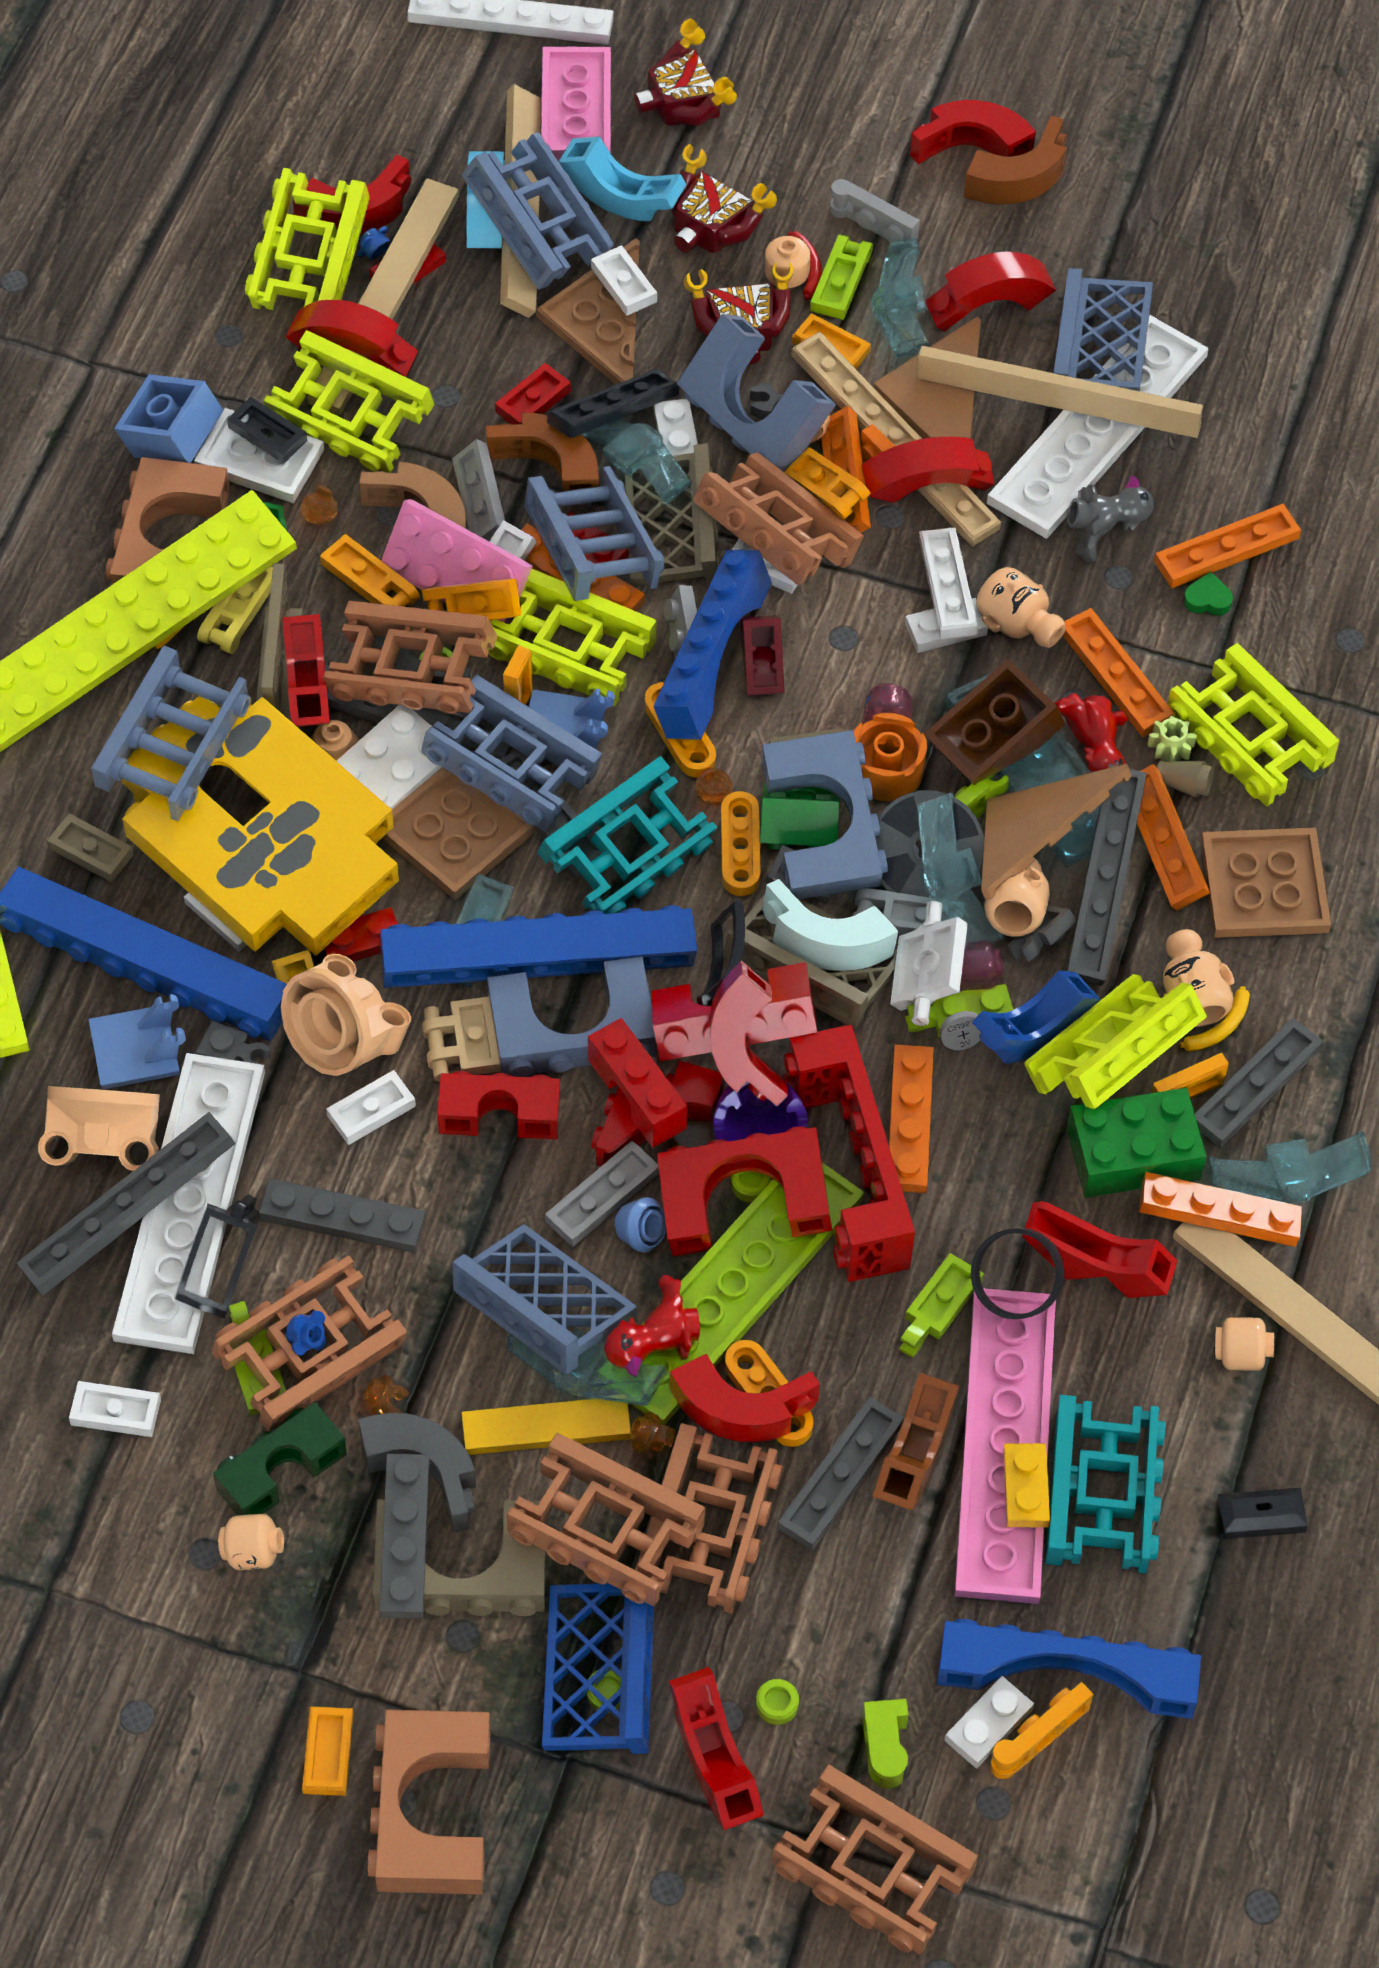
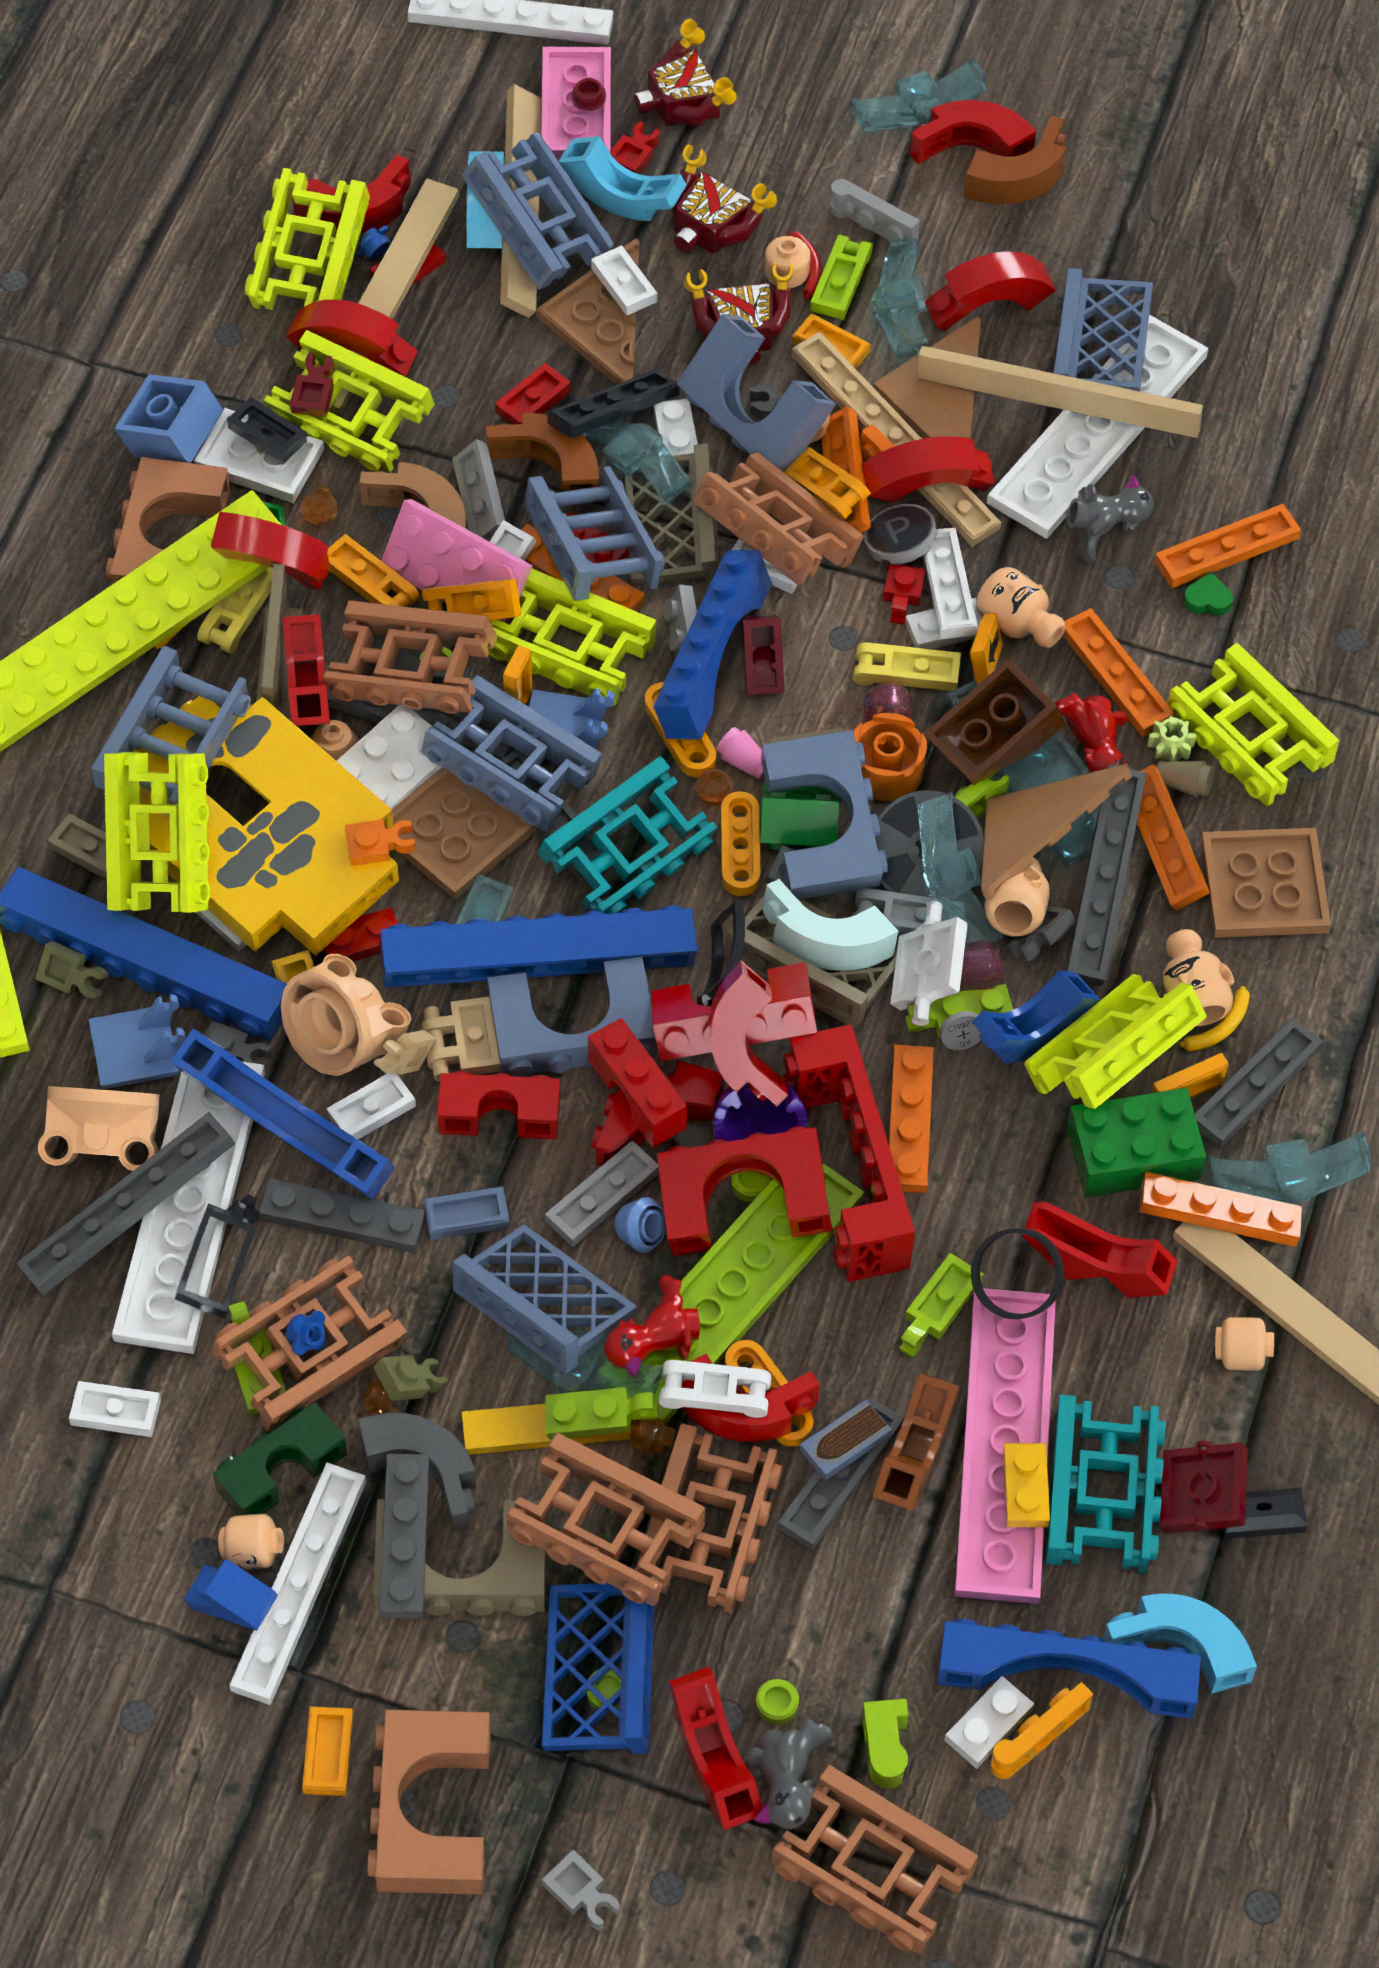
(66, 970): none -> olive plate
(129, 832): none -> neon yellow fence
(231, 1595): none -> blue slope
(271, 543): none -> red arch
(282, 1114): none -> blue arch
(298, 1583): none -> white plate
(313, 391): none -> dark red plate
(371, 842): none -> orange plate
(406, 1052): none -> tan plate
(406, 1379): none -> olive plate
(466, 1213): none -> sand blue tile
(577, 1886): none -> light grey plate
(588, 94): none -> dark red plate
(597, 1412): none -> lime plate
(636, 151): none -> red plate
(715, 1387): none -> white plate
(742, 752): none -> bright pink cone
(781, 1763): none -> dark grey animal
(845, 1439): none -> tile
(900, 533): none -> tile
(903, 588): none -> red plate
(906, 666): none -> light yellow plate
(917, 98): none -> clear light blue plate
(986, 647): none -> light orange tile
(1193, 1626): none -> medium azure arch
(1203, 1487): none -> dark red plate

